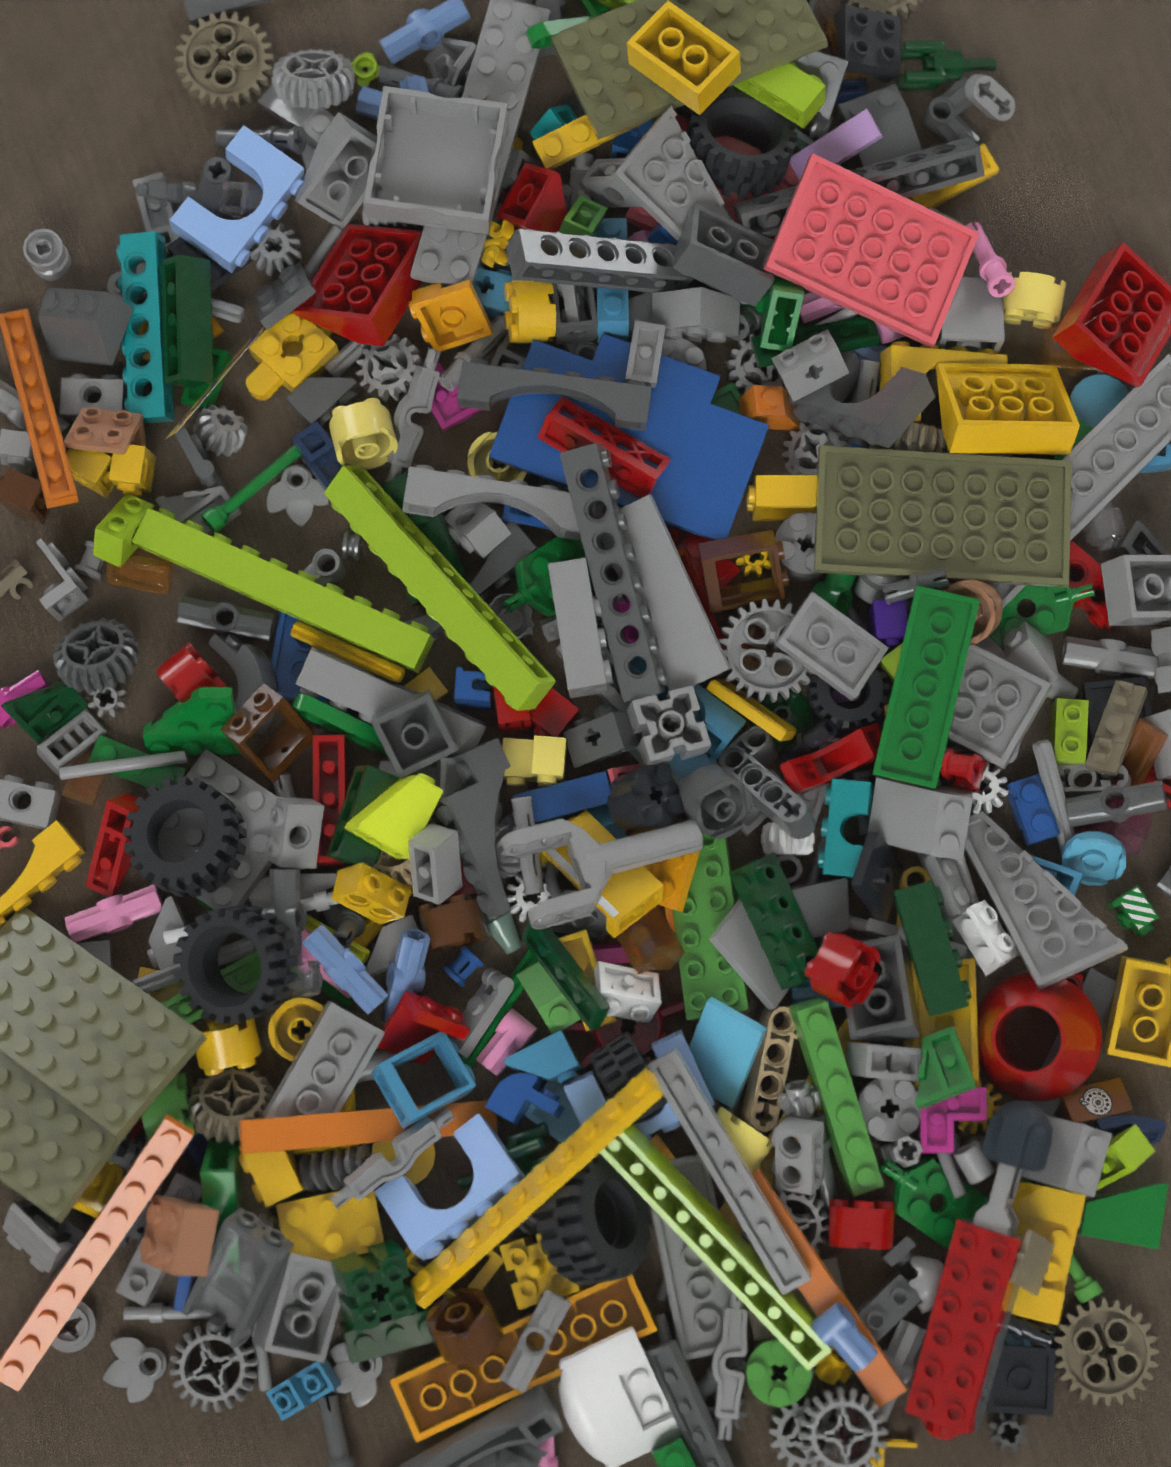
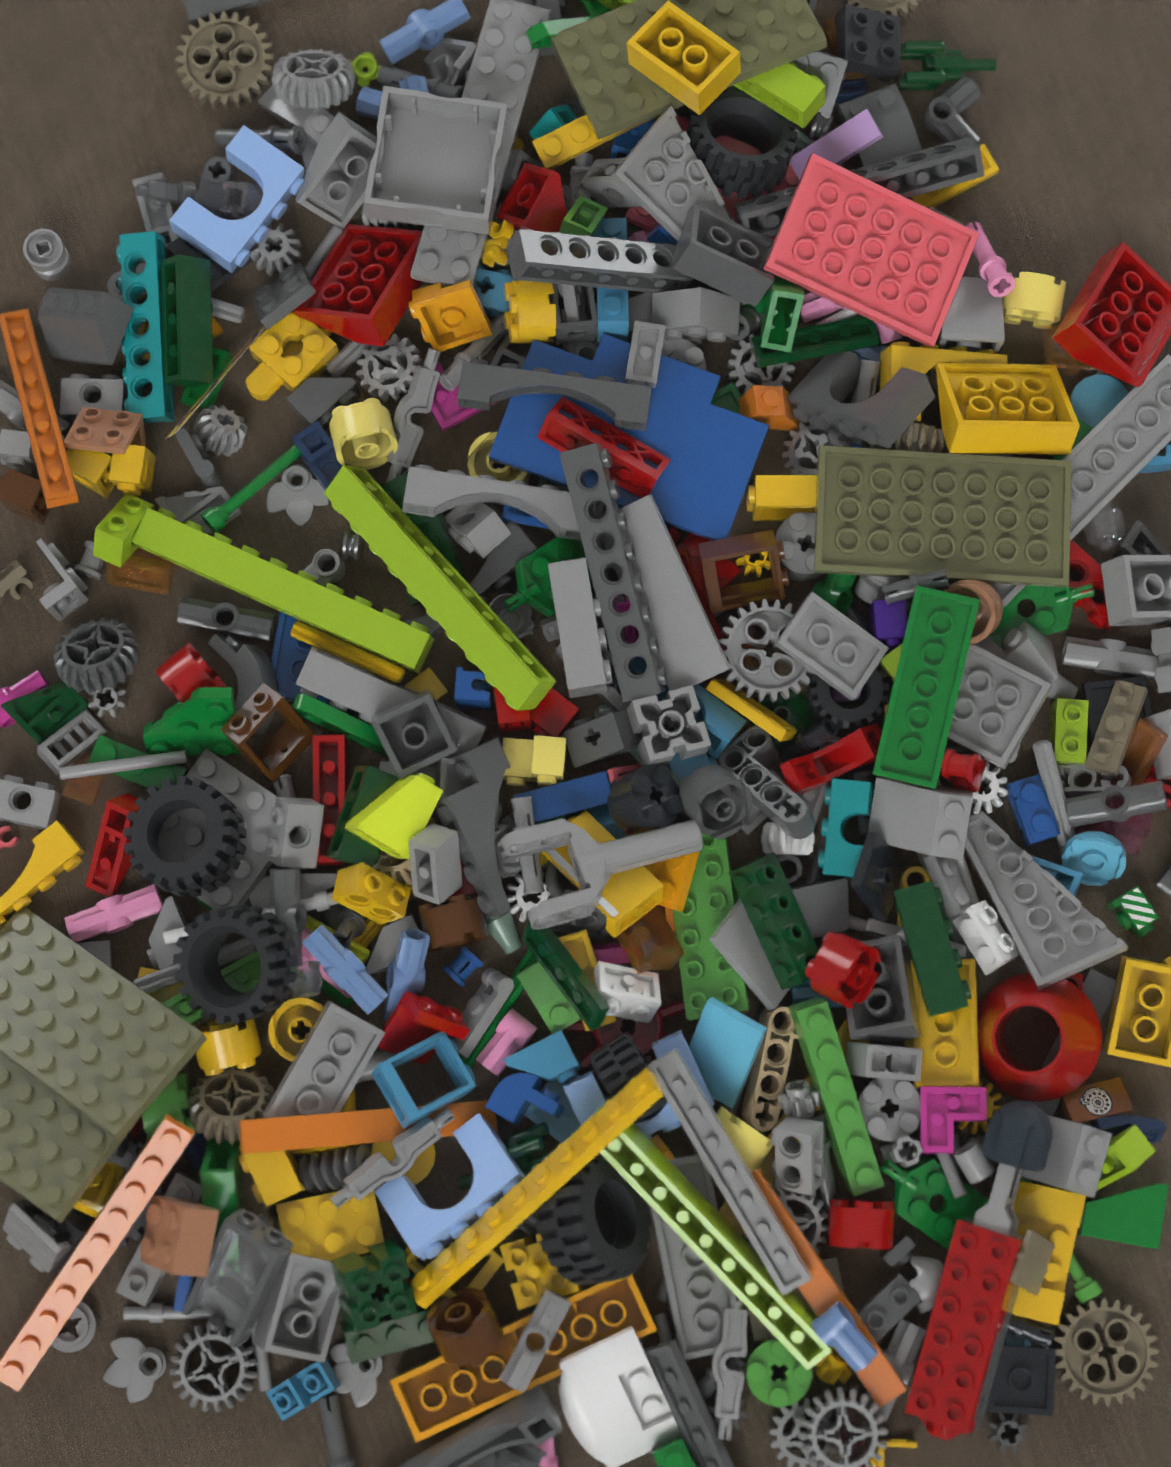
(810, 365): light grey brick -> none
(943, 1069): green wing -> none
(986, 102): light grey beam -> none

